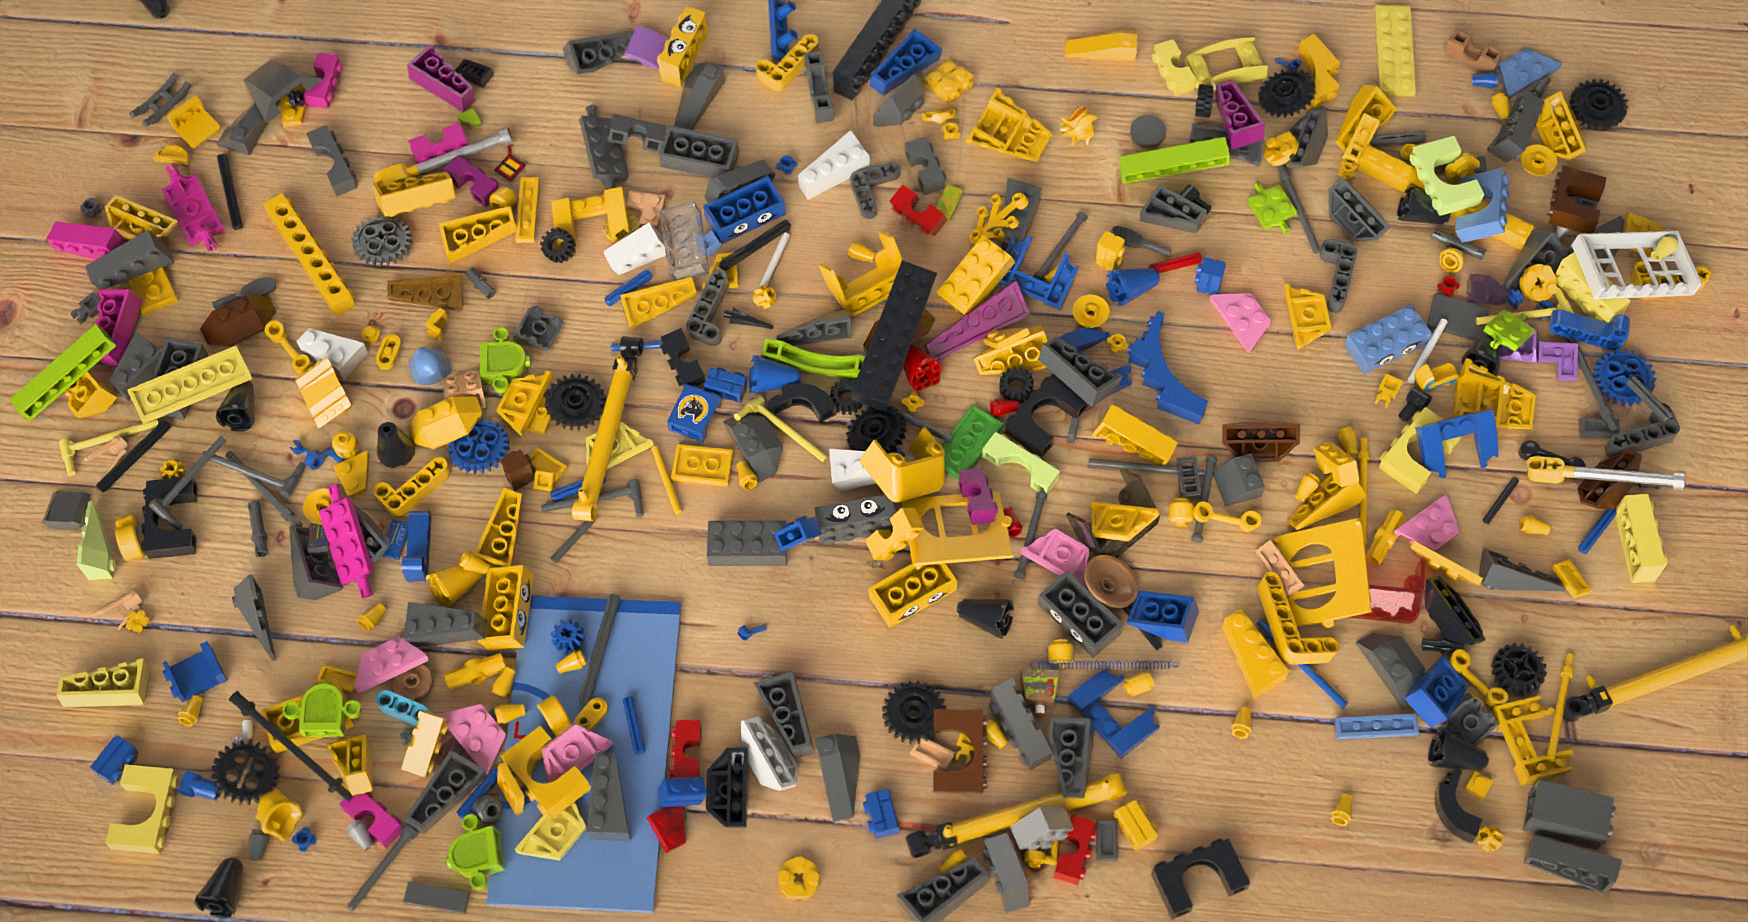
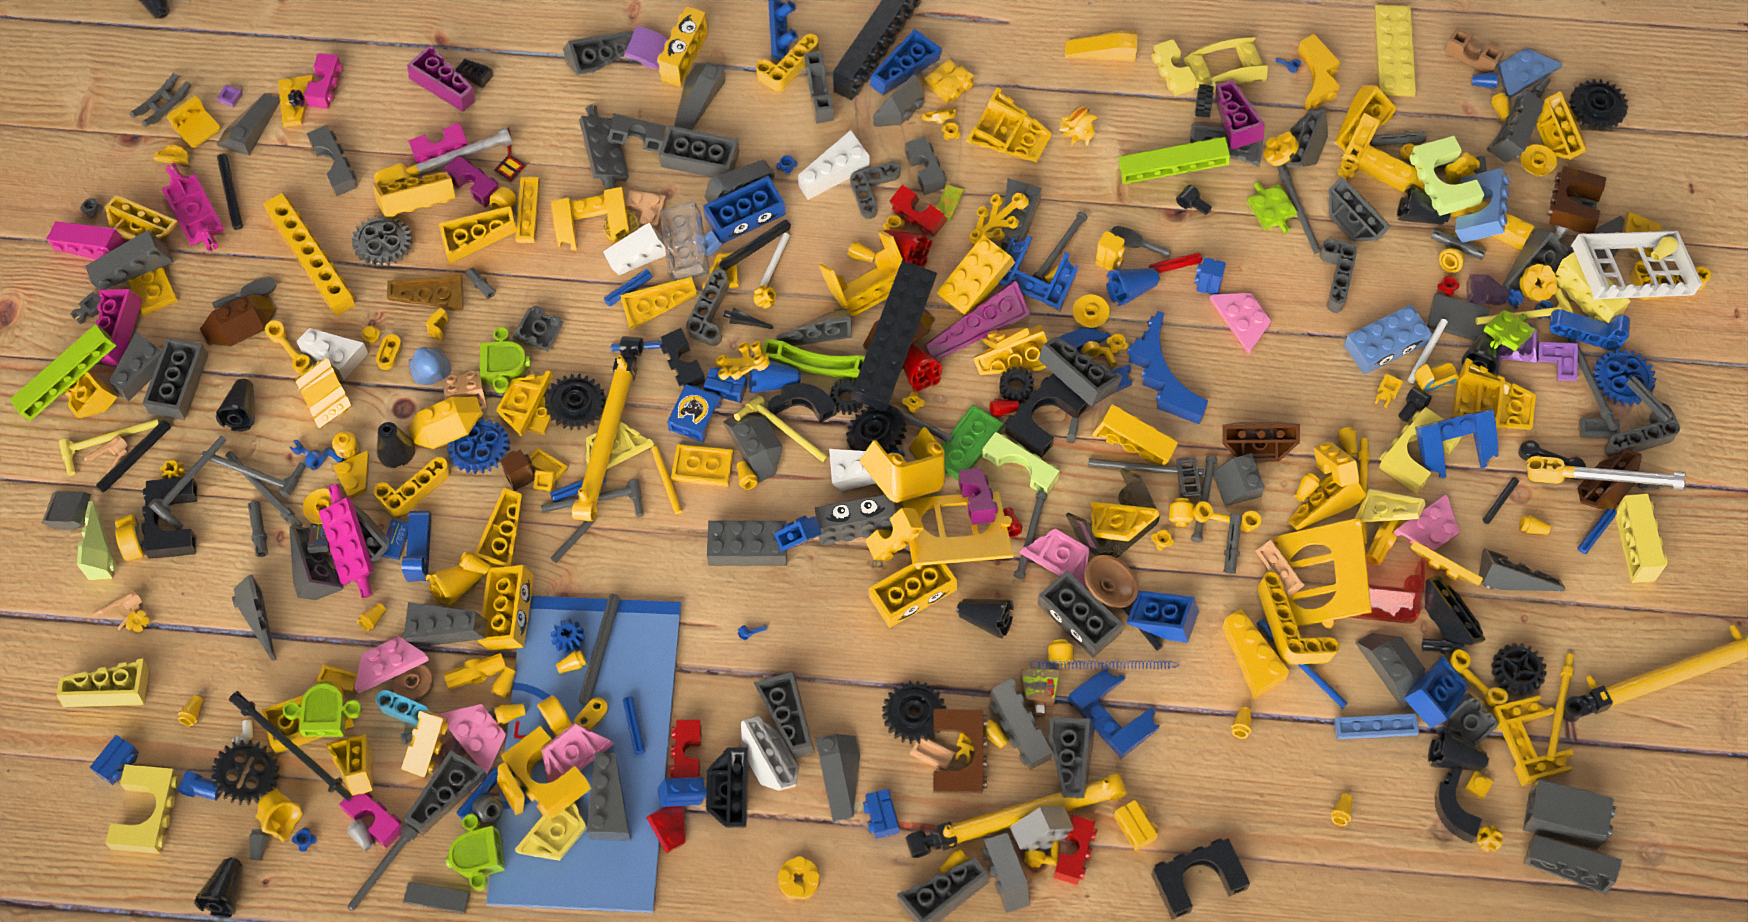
(189, 384): light yellow plate -> none
(194, 674): blue panel -> none
(229, 96): none -> medium lavender tile
(273, 82): dark grey wedge -> none
(469, 118): lime tile -> none
(569, 245): black tyre -> none
(759, 361): none -> yellow plant
(893, 219): none -> yellow plate
(912, 246): none -> red cone
(1093, 350): none -> yellow plate
(1106, 840): dark grey tile -> none
(1138, 683): yellow brick -> none
(1147, 131): dark grey tile -> none
(1162, 534): none -> yellow plate
(1172, 211): dark grey wedge -> none
(1231, 552): none -> dark grey pin
(1287, 92): black gear -> none
(1307, 315): yellow wing -> none
(1389, 506): none -> light yellow wing
(1571, 579): yellow plate -> none

